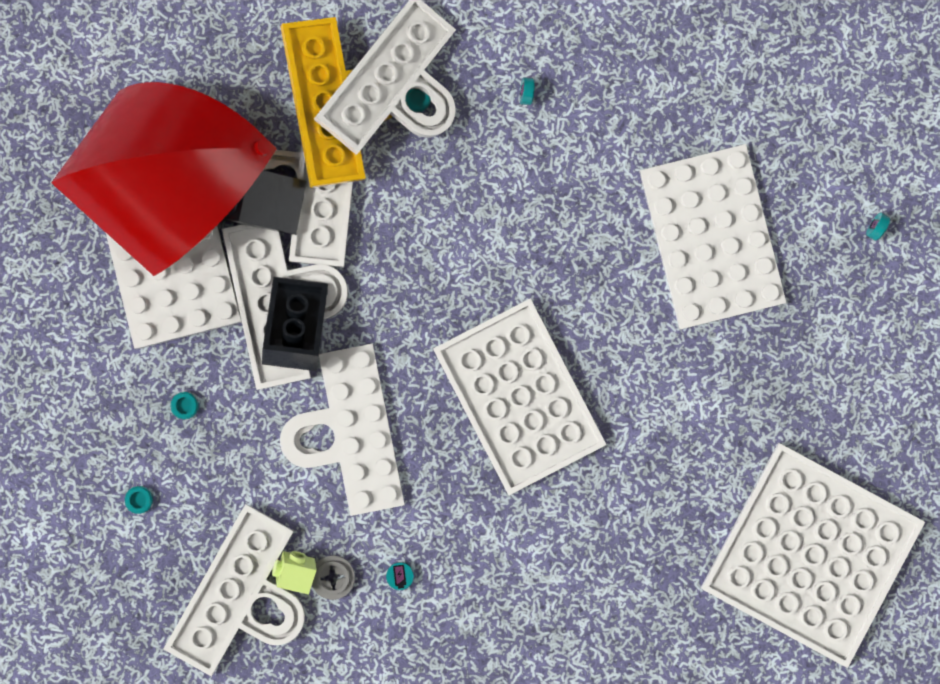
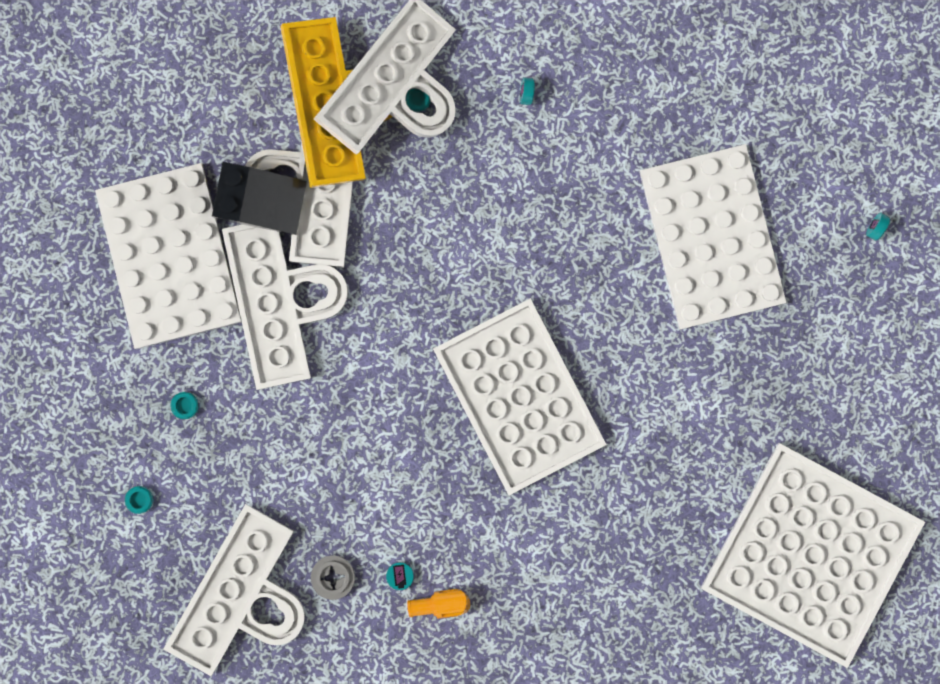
(163, 169): red panel -> none
(294, 324): black slope -> none
(295, 572): yellowish green brick -> none
(360, 431): white plate -> none
(441, 604): none -> light orange arm

